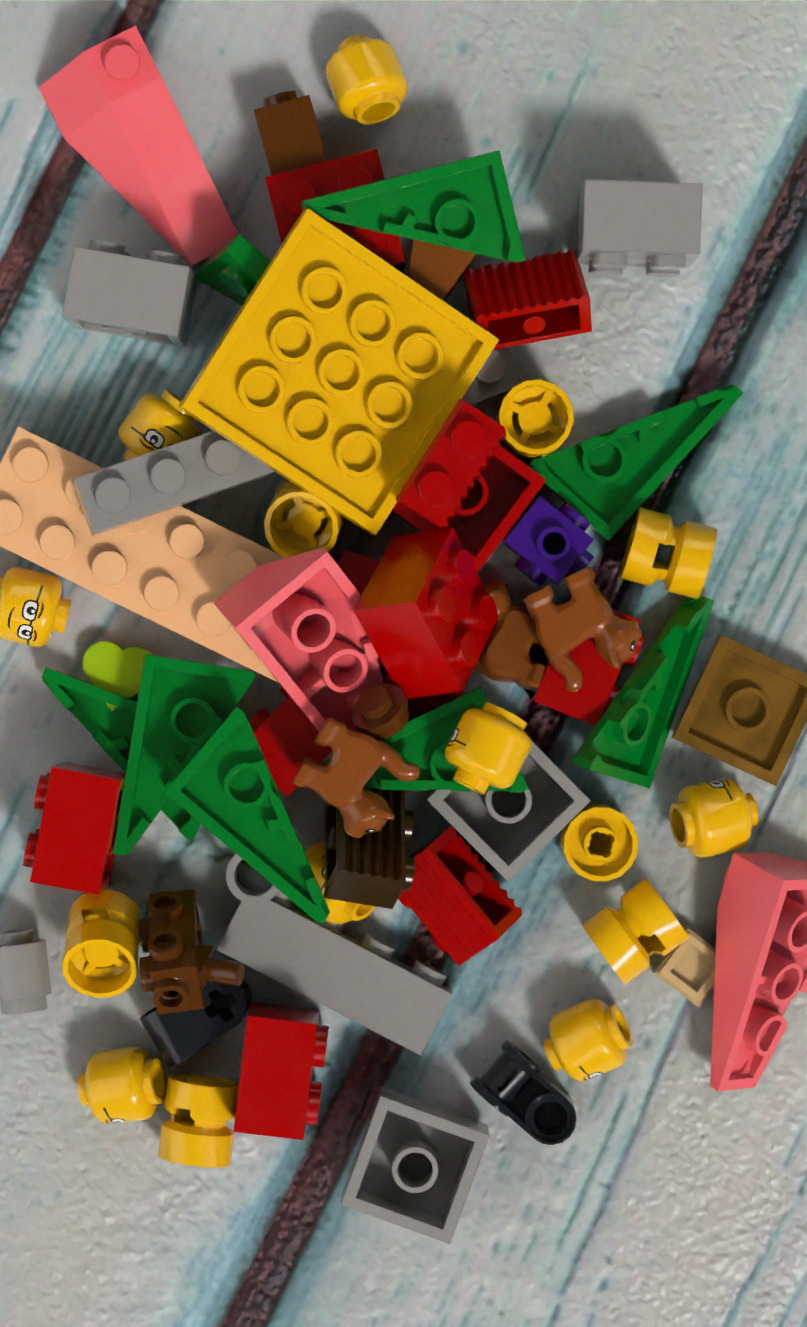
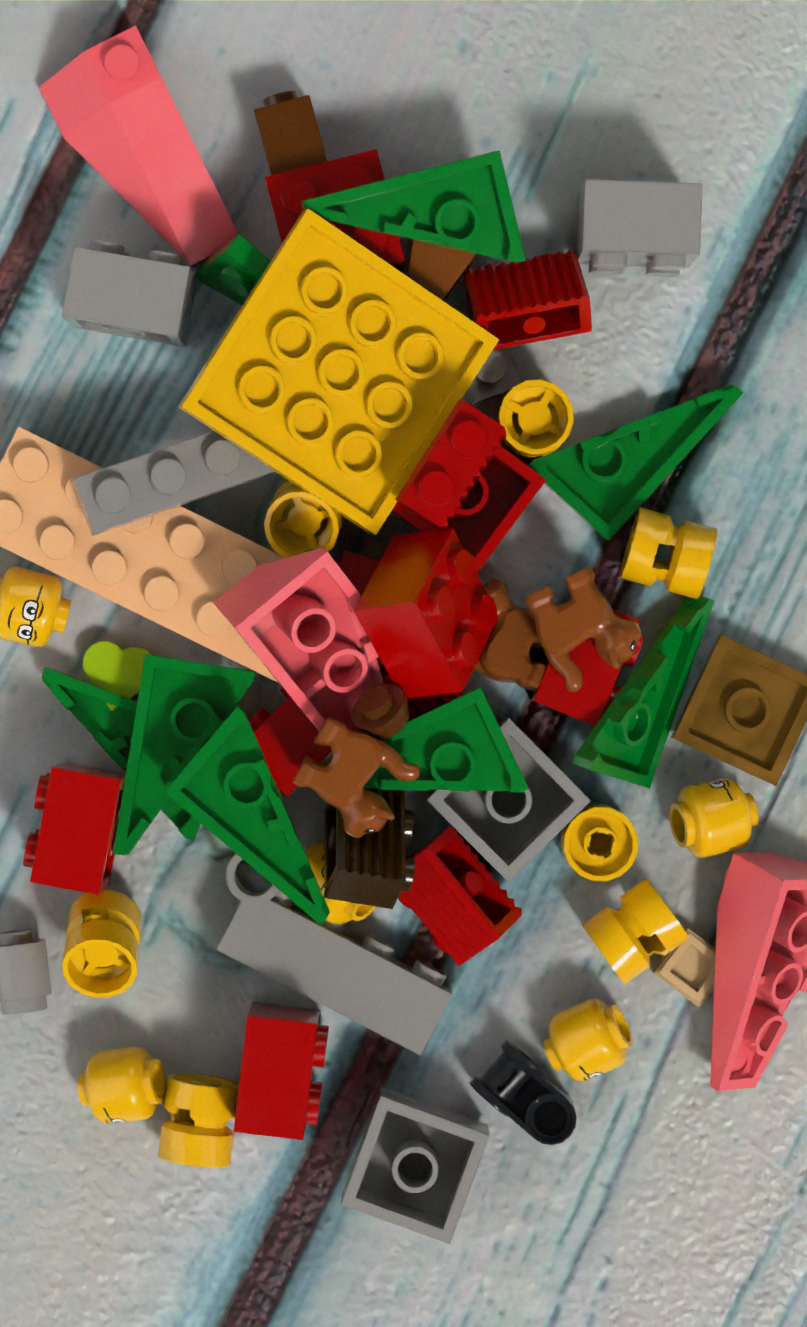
(156, 424): yellow head -> none
(177, 958): reddish brown brick -> none
(187, 1032): black piece -> none
(366, 79): yellow head -> none
(488, 748): yellow head -> none
(528, 537): dark purple brick -> none

